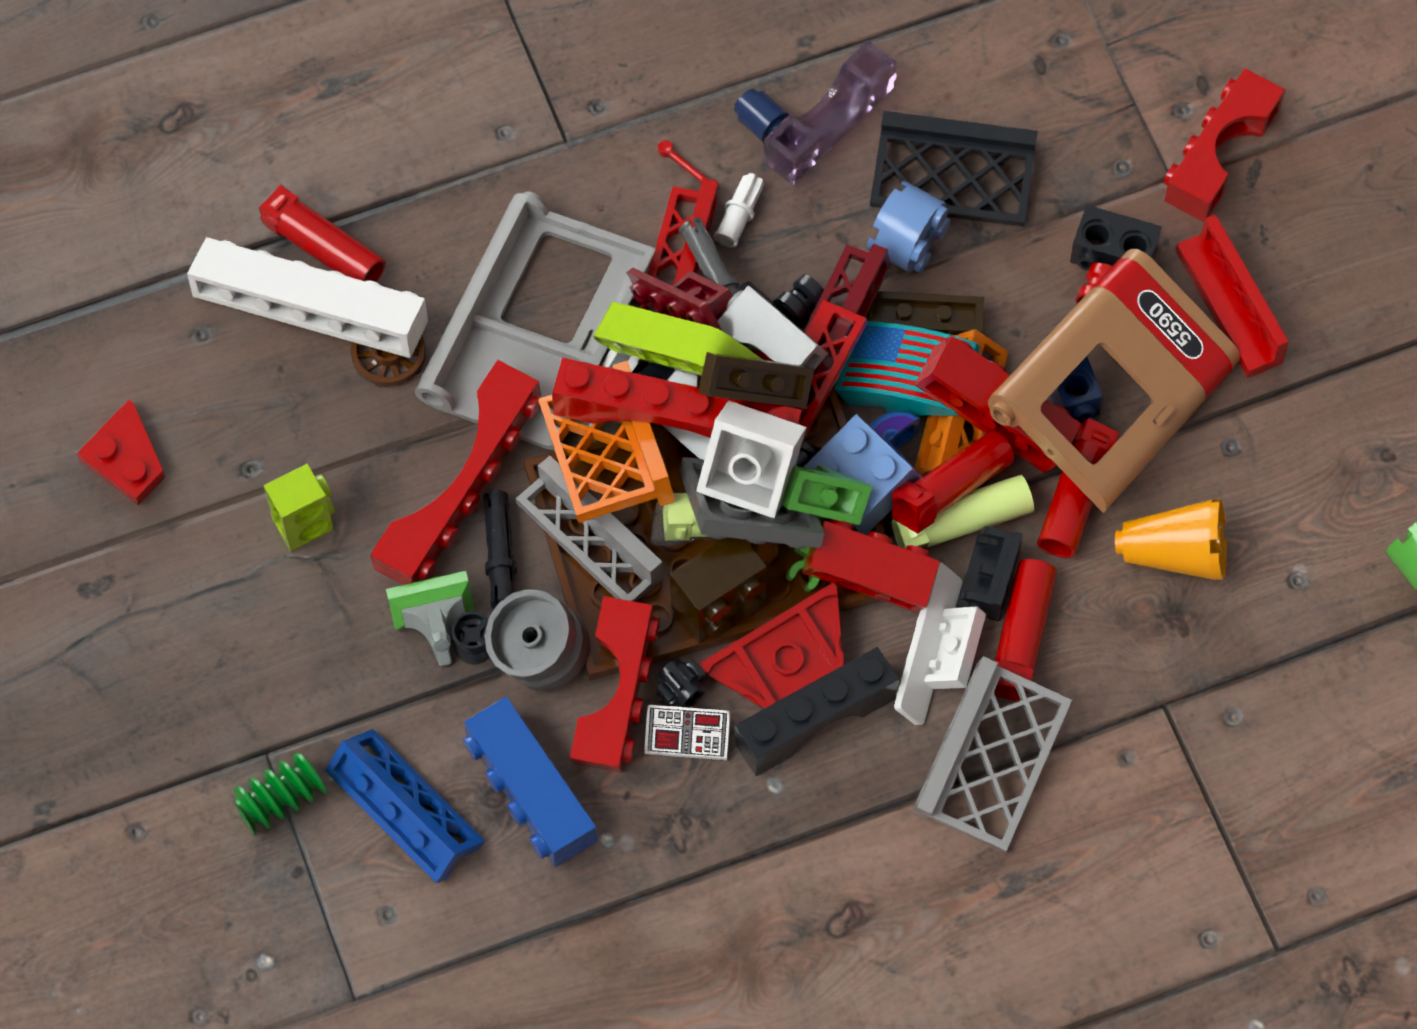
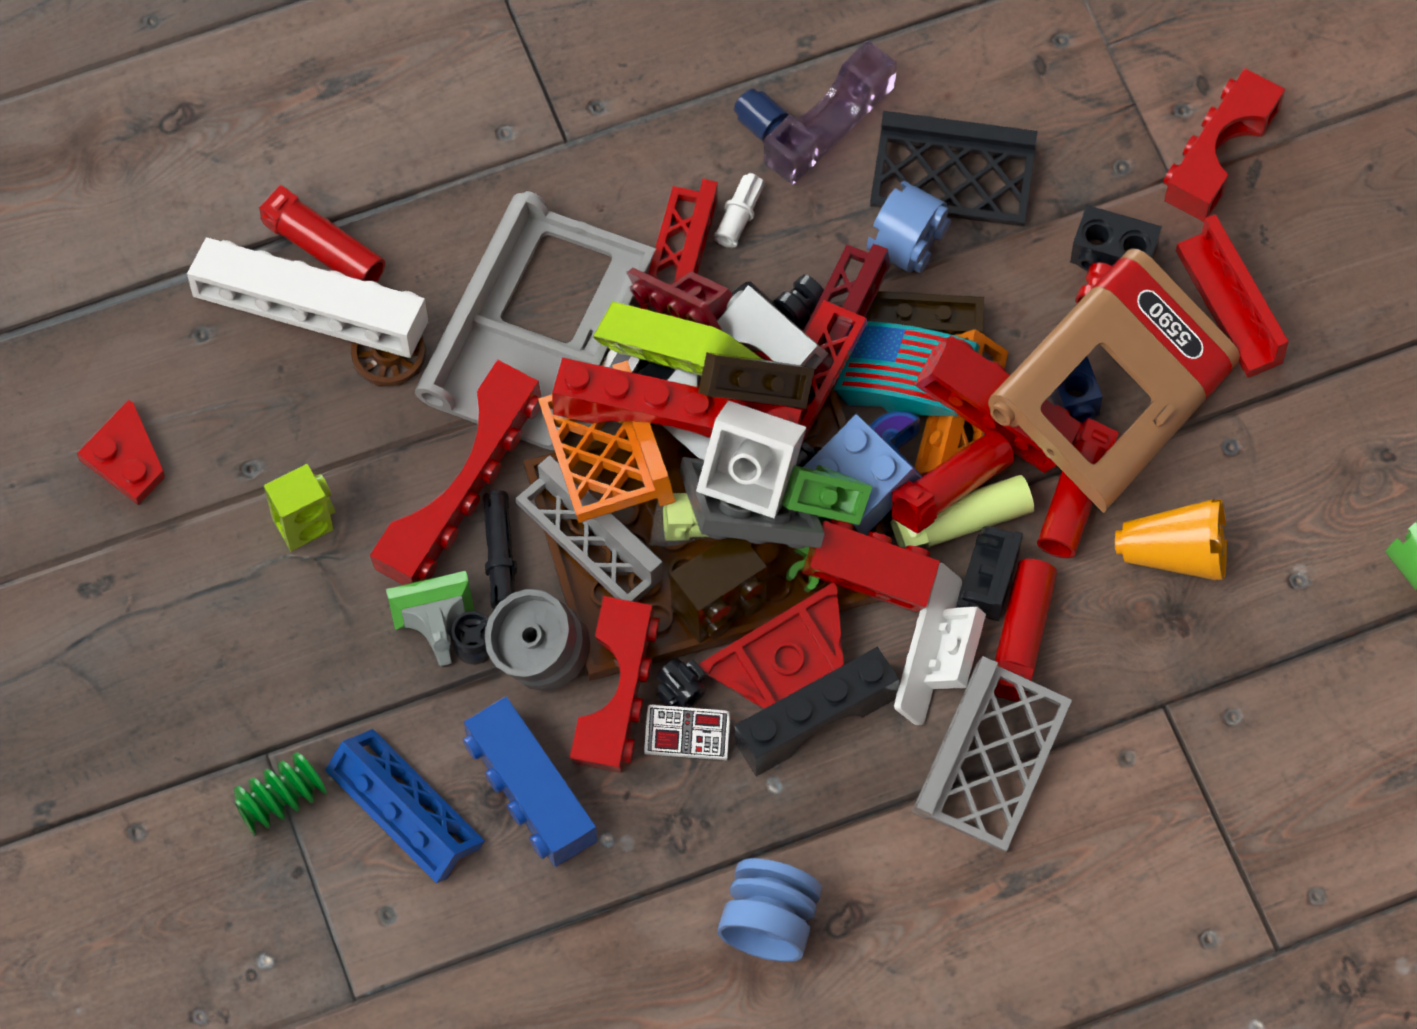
(665, 149): red hinge -> none
(707, 255): dark grey pin -> none
(770, 910): none -> medium blue wheel

